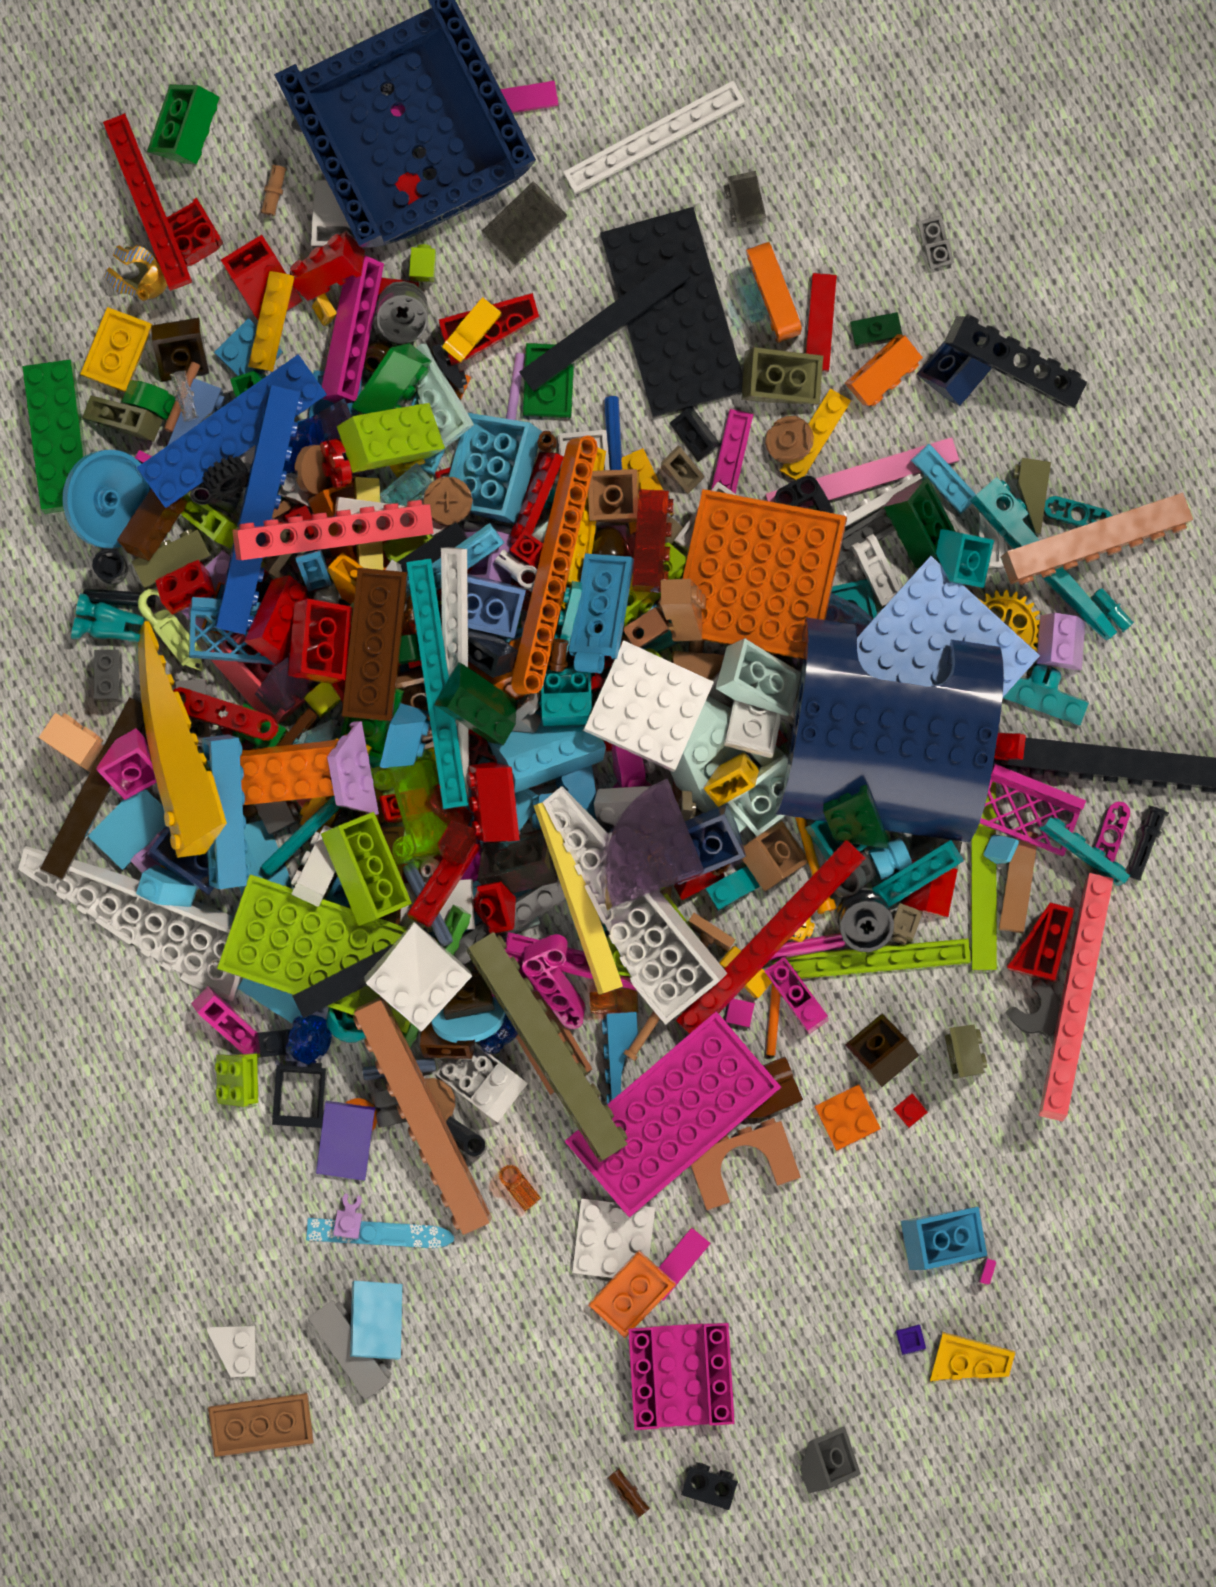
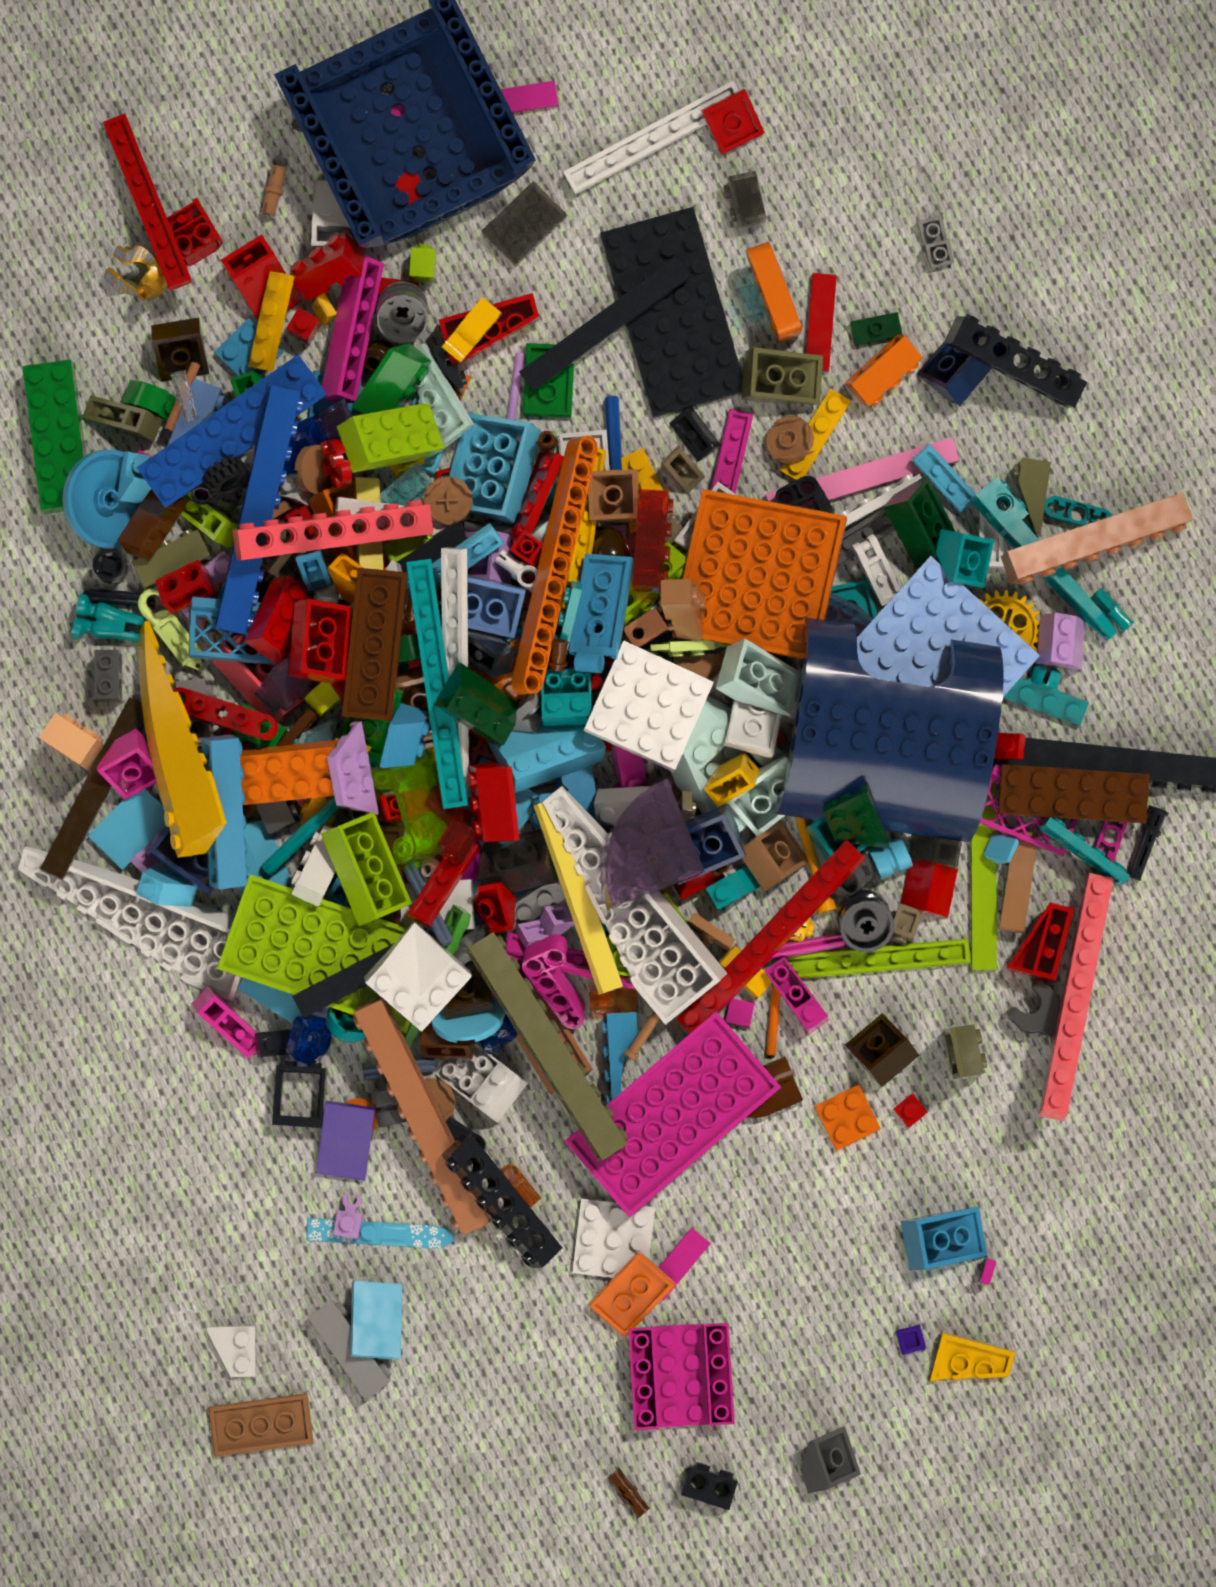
(116, 349): yellow plate -> none
(132, 484): none -> medium azure slope
(183, 123): green slope -> none
(237, 1079): lime bracket -> none
(303, 326): none -> red brick
(544, 1243): none -> black brick
(554, 920): none -> lavender slope
(697, 647): none -> yellowish green plate
(732, 121): none -> red tile
(769, 1140): nougat arch -> none
(919, 873): teal plate -> none
(1073, 793): none -> reddish brown plate

